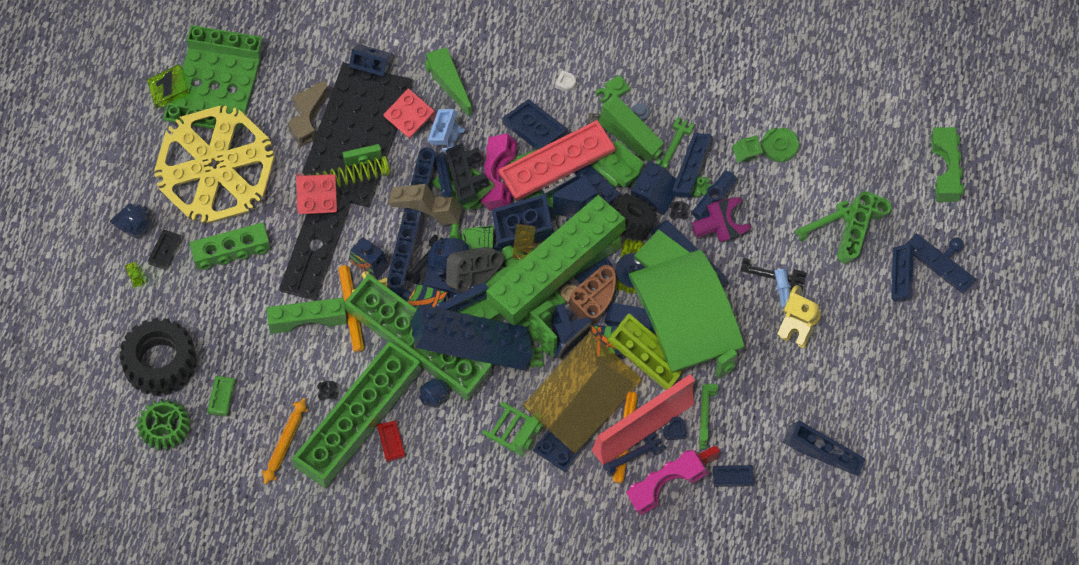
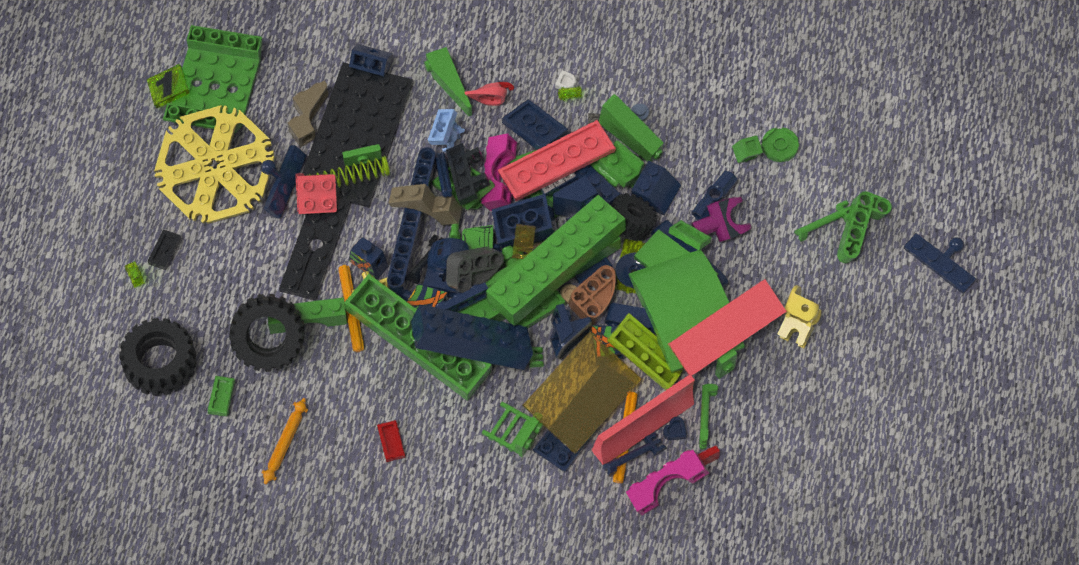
(133, 220): dark blue helmet -> none
(173, 412): bright green gear -> none
(235, 238): bright green brick -> none
(267, 357): none -> black tyre
(284, 180): none -> dark blue plate
(322, 386): black plate -> none
(357, 414): bright green brick -> none
(409, 113): coral bracket -> none
(433, 392): dark blue head -> none
(491, 94): none -> coral piece
(540, 326): bright green bracket -> none
(569, 93): none -> clear neon green pin
(615, 86): bright green plate -> none
(678, 205): black plate -> none
(681, 130): bright green hinge -> none
(689, 235): none -> bright green plate
(692, 165): dark blue plate -> none
(701, 186): bright green plant -> none
(727, 327): none -> coral tile
(733, 475): dark blue plate -> none
(782, 286): light blue axle -> none
(793, 279): black hinge -> none
(821, 447): dark blue slope -> none
(902, 272): dark blue plate -> none
(945, 143): bright green arch -> none

